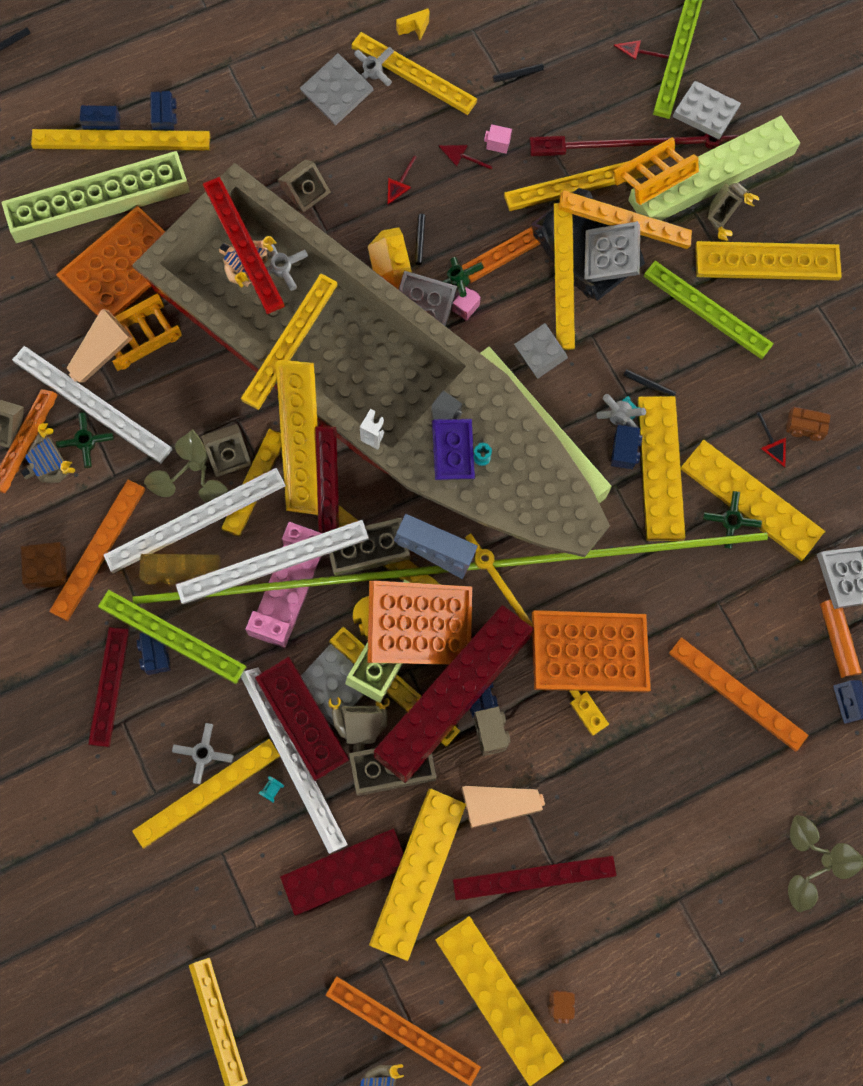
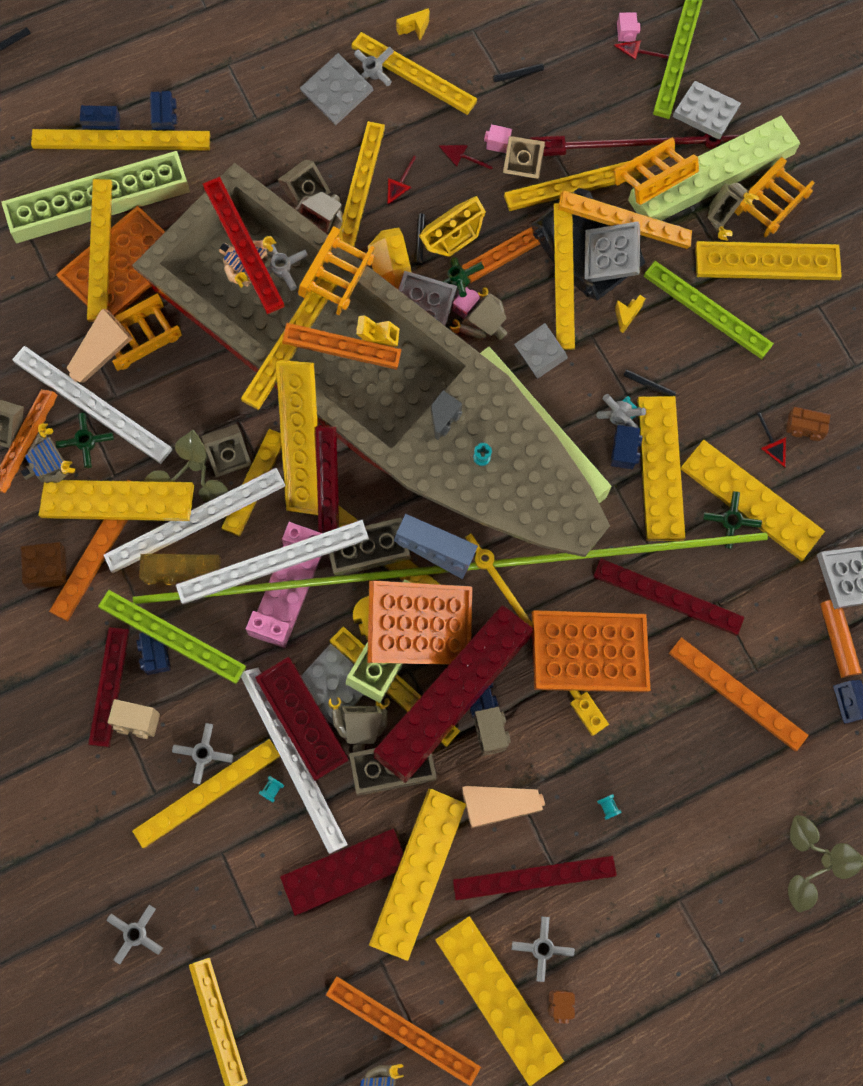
(99, 248): none -> yellow plate
(117, 500): none -> yellow plate
(126, 934): none -> light grey bar
(133, 718): none -> tan brick
(317, 270): none -> light orange fence
(322, 211): none -> dark tan torso
(341, 346): none -> orange plate
(361, 182): none -> yellow plate
(370, 432): white hinge -> none
(380, 333): none -> yellow brick
(453, 449): dark purple tile -> none
(454, 228): none -> yellow wedge
(483, 319): none -> dark tan torso
(524, 157): none -> tan brick
(552, 950): none -> light grey bar
(609, 807): none -> teal bush
(627, 27): none -> bright pink brick
(627, 314): none -> yellow slope
(669, 597): none -> dark red plate
(767, 181): none -> light orange fence

